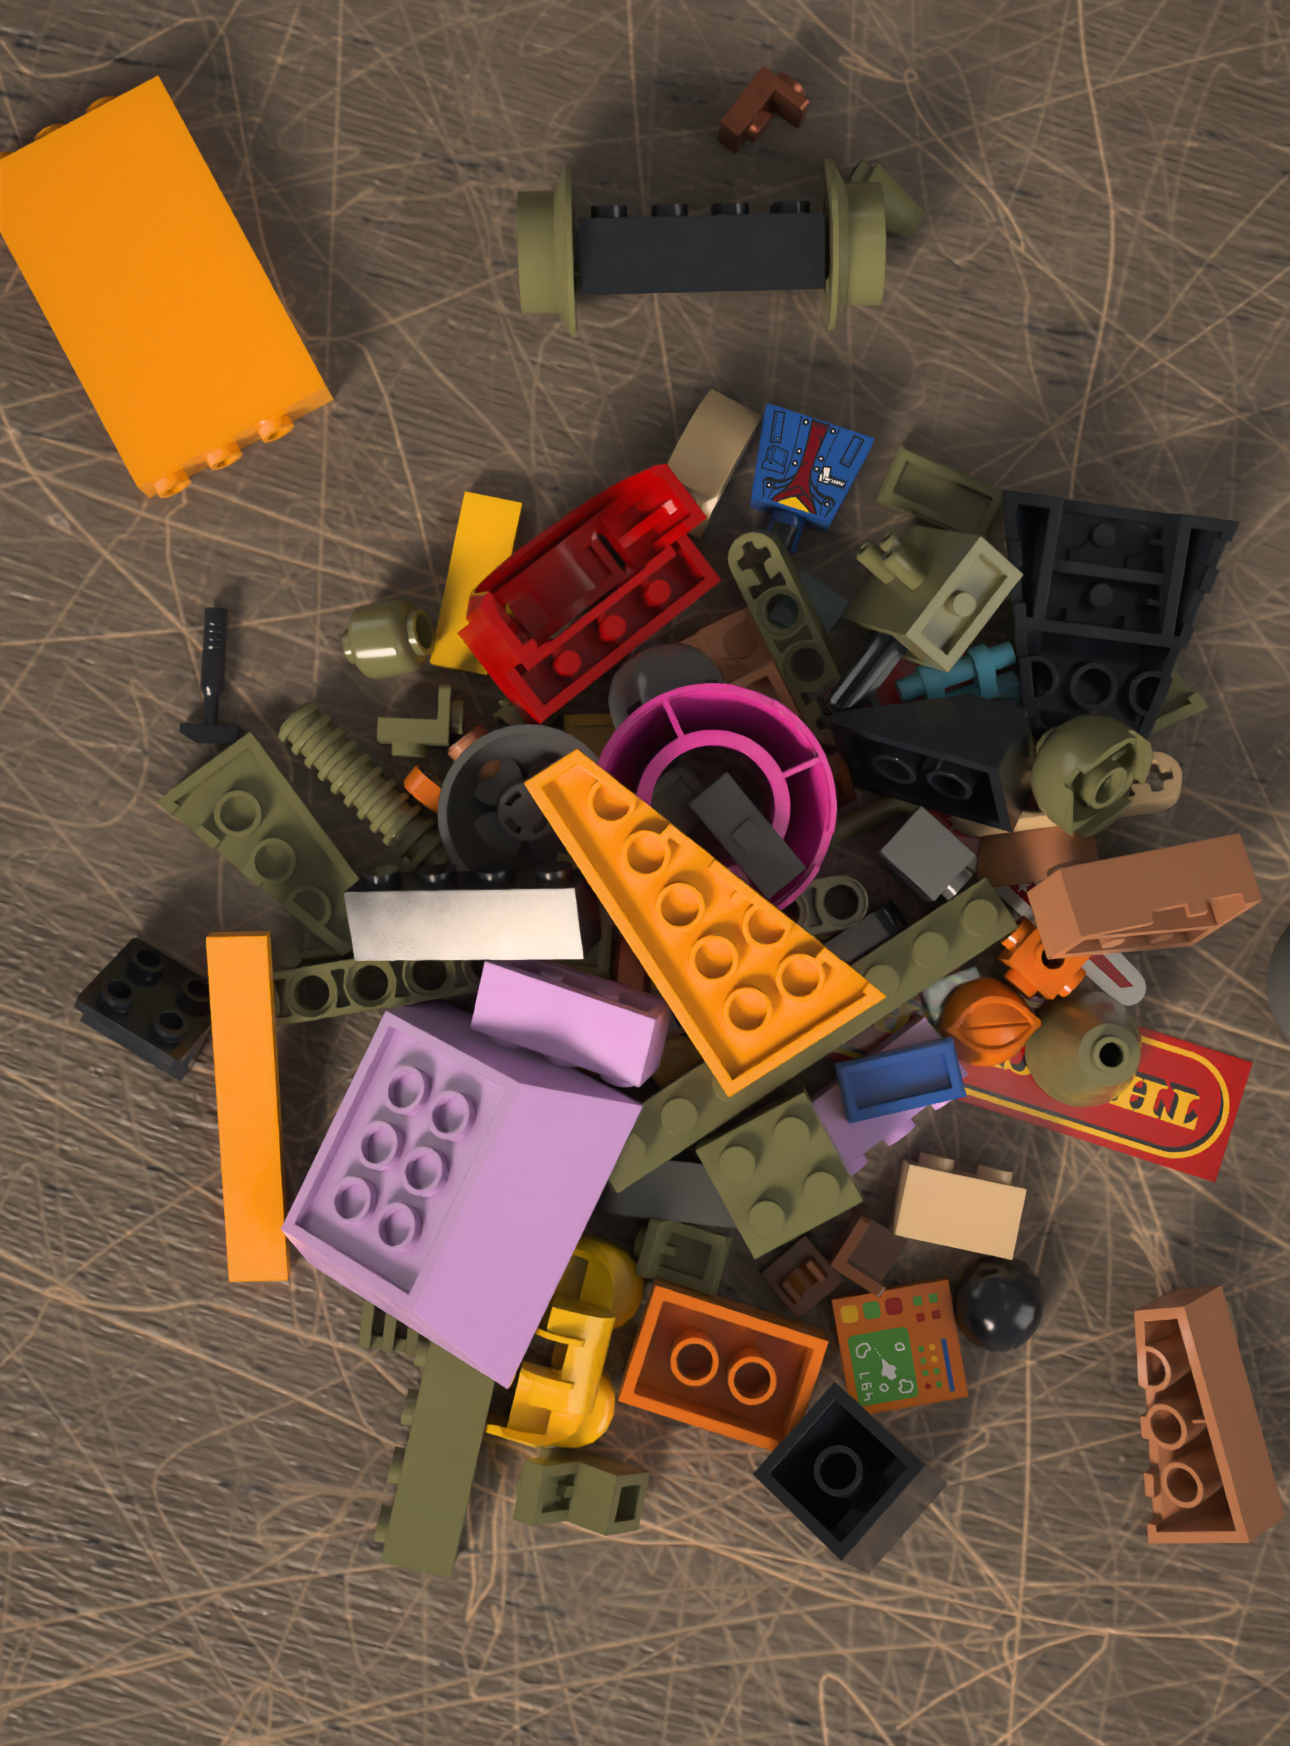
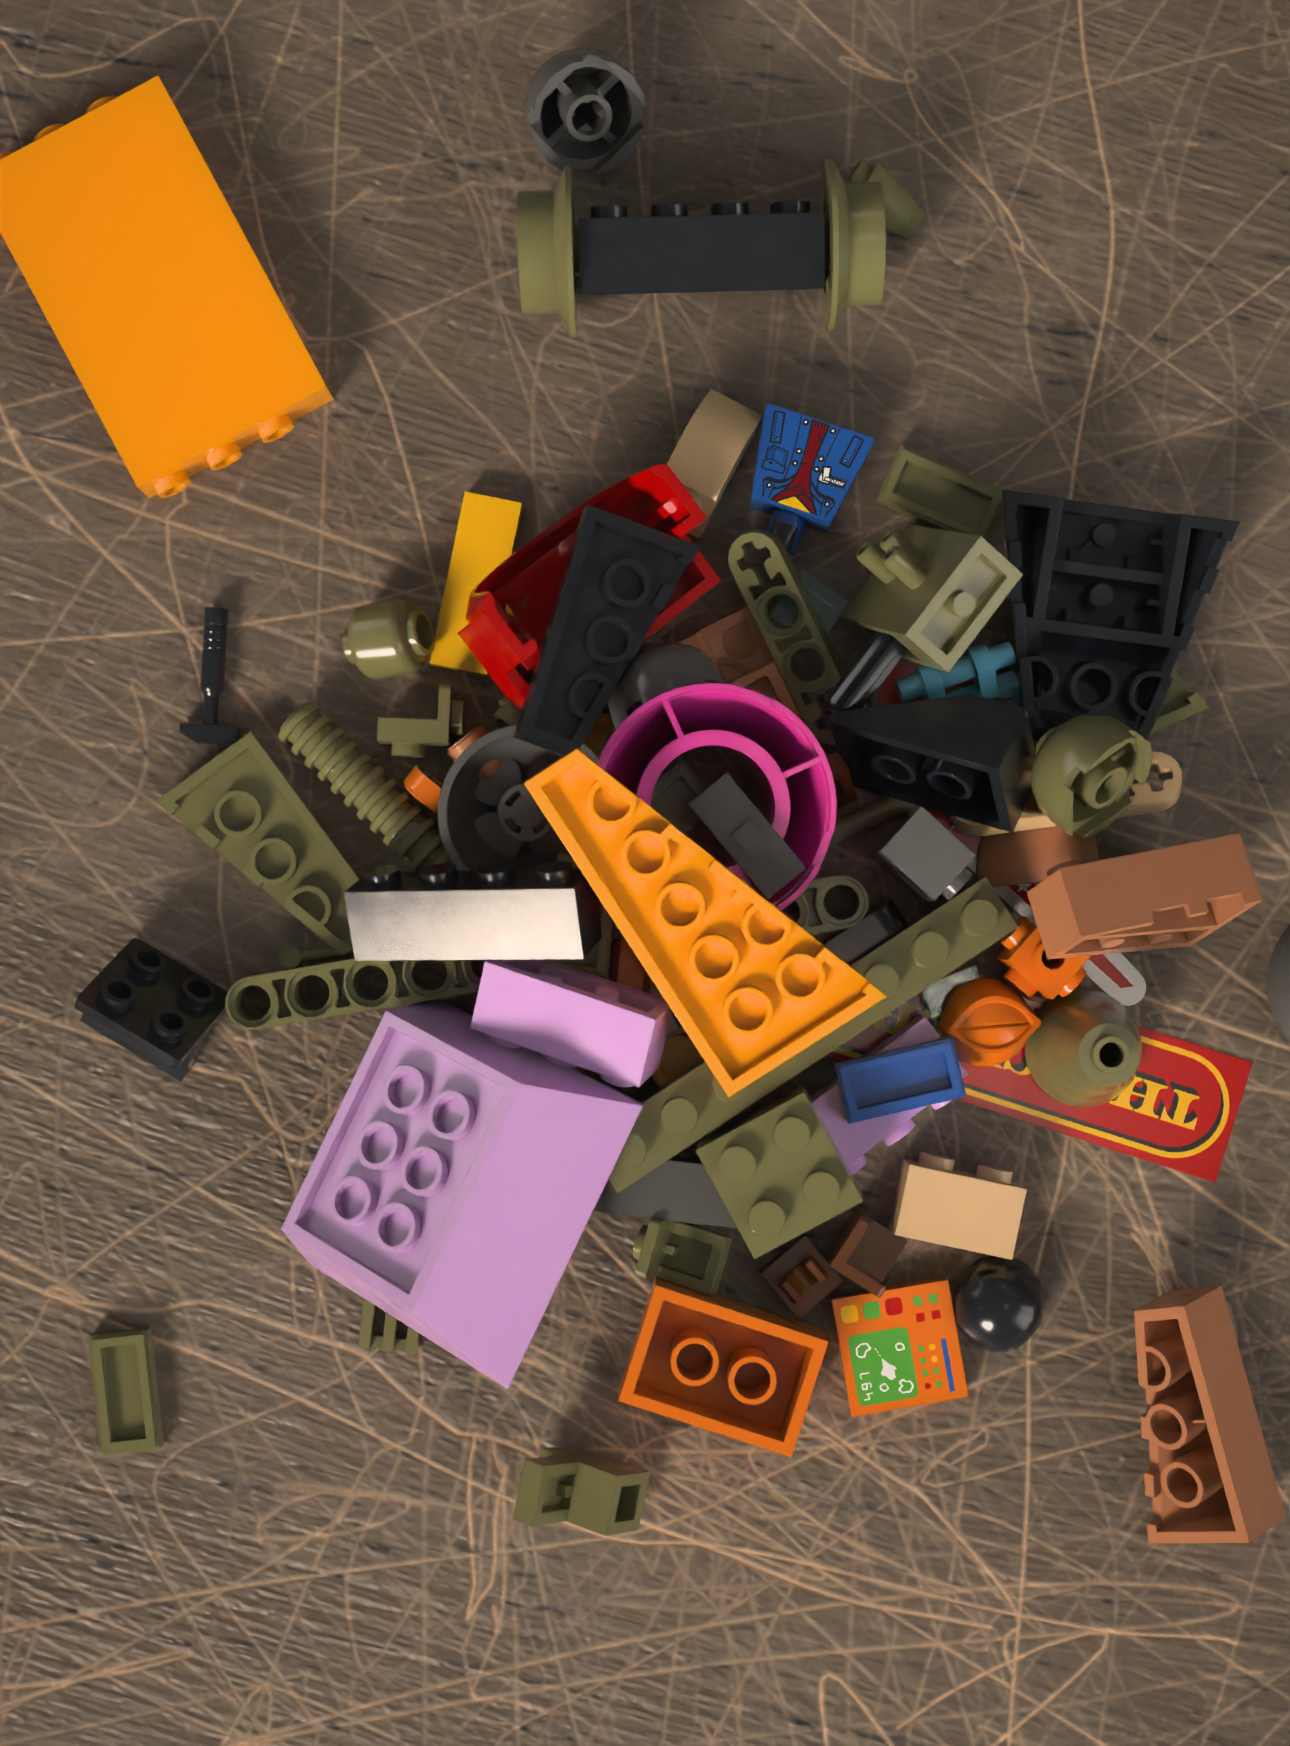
(126, 1390): none -> olive tile
(248, 1104): light orange tile -> none
(437, 1464): olive brick -> none
(575, 1395): yellow piece -> none
(584, 110): none -> dark grey cylinder
(603, 609): none -> black wing
(751, 111): copper bracket -> none
(849, 1479): black slope -> none

